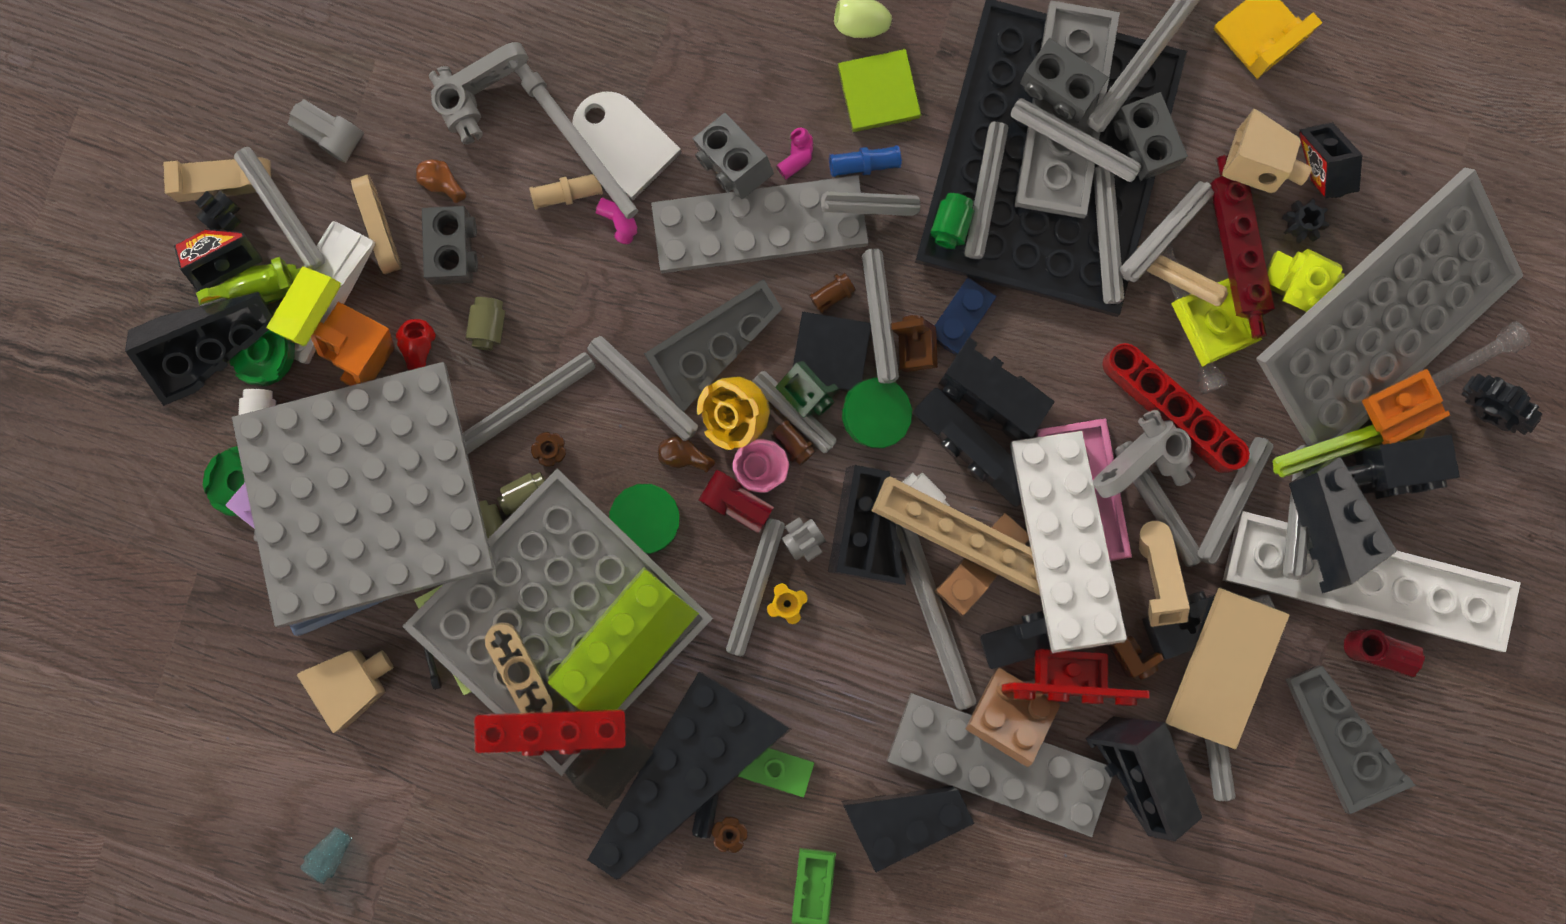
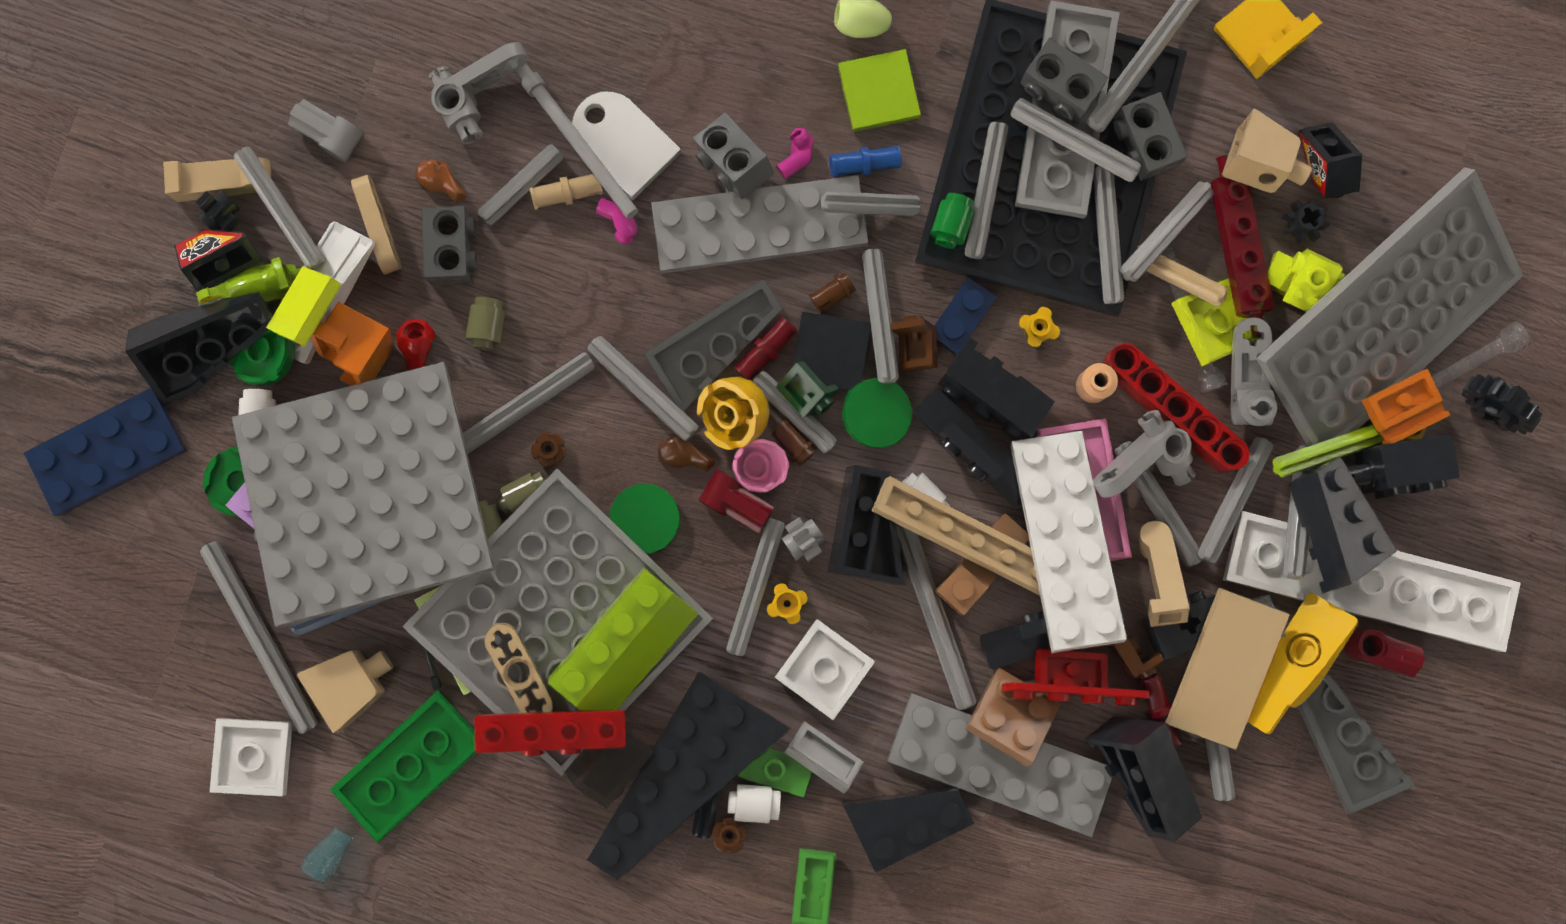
(104, 452): none -> dark blue plate
(251, 757): none -> white plate
(259, 637): none -> light grey axle
(407, 766): none -> green tile
(519, 185): none -> light grey axle
(754, 803): none -> white brick
(766, 349): none -> dark red pin
(824, 669): none -> white plate
(824, 757): none -> light grey tile
(1034, 336): none -> yellow plate
(1089, 390): none -> light nougat brick
(1159, 704): none -> dark red pin
(1250, 389): none -> light grey piece
(1301, 659): none -> yellow piece

